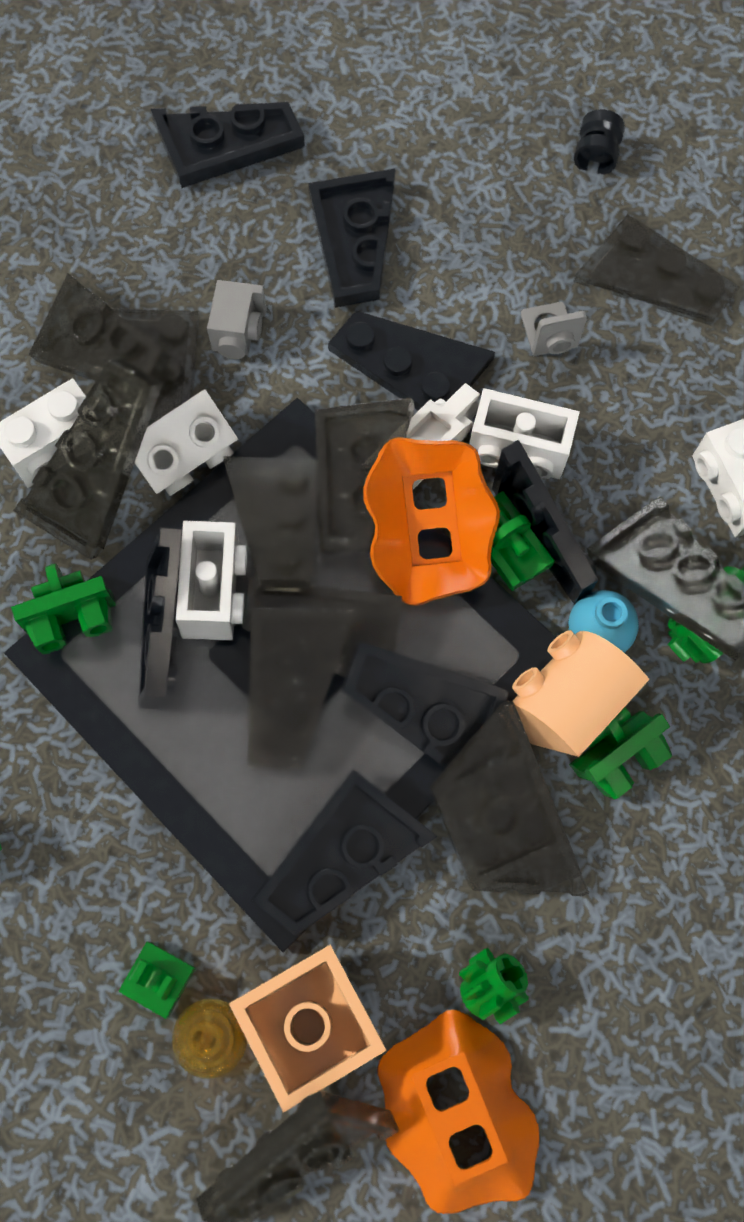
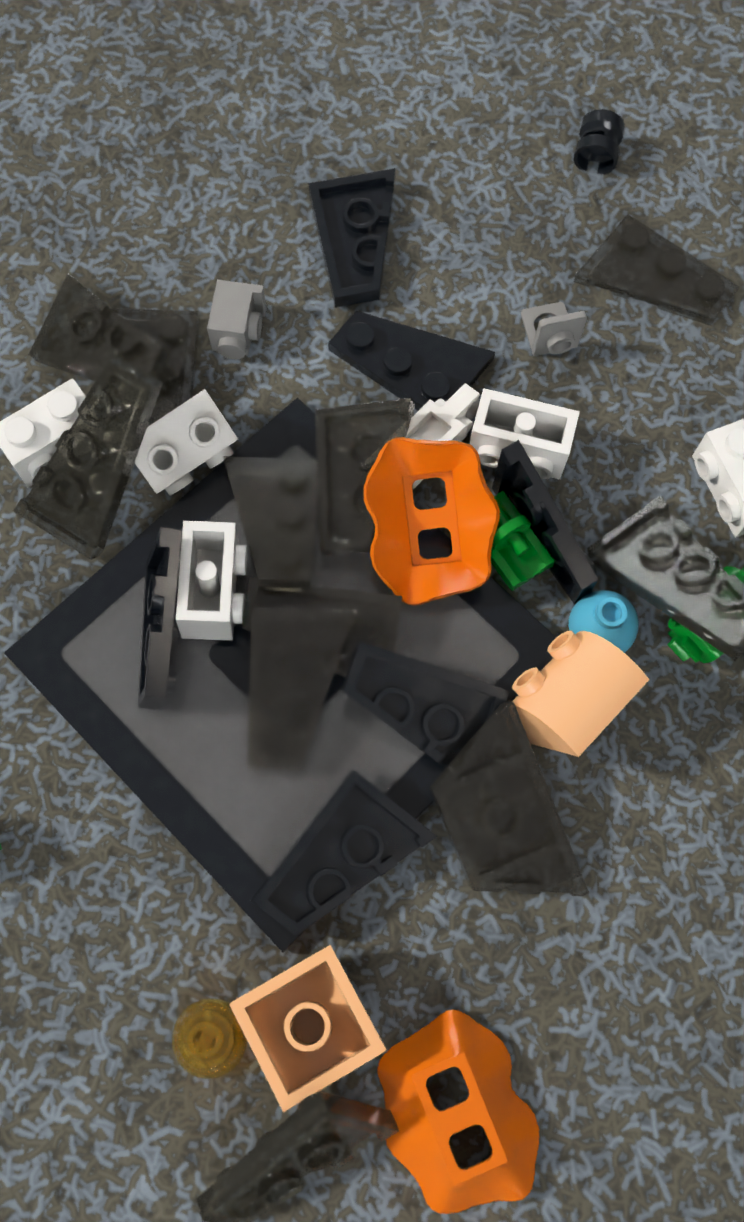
(63, 601): green hips -> none
(157, 980): green tile -> none
(223, 141): black wing -> none
(494, 986): green gear -> none
(617, 743): green hips -> none

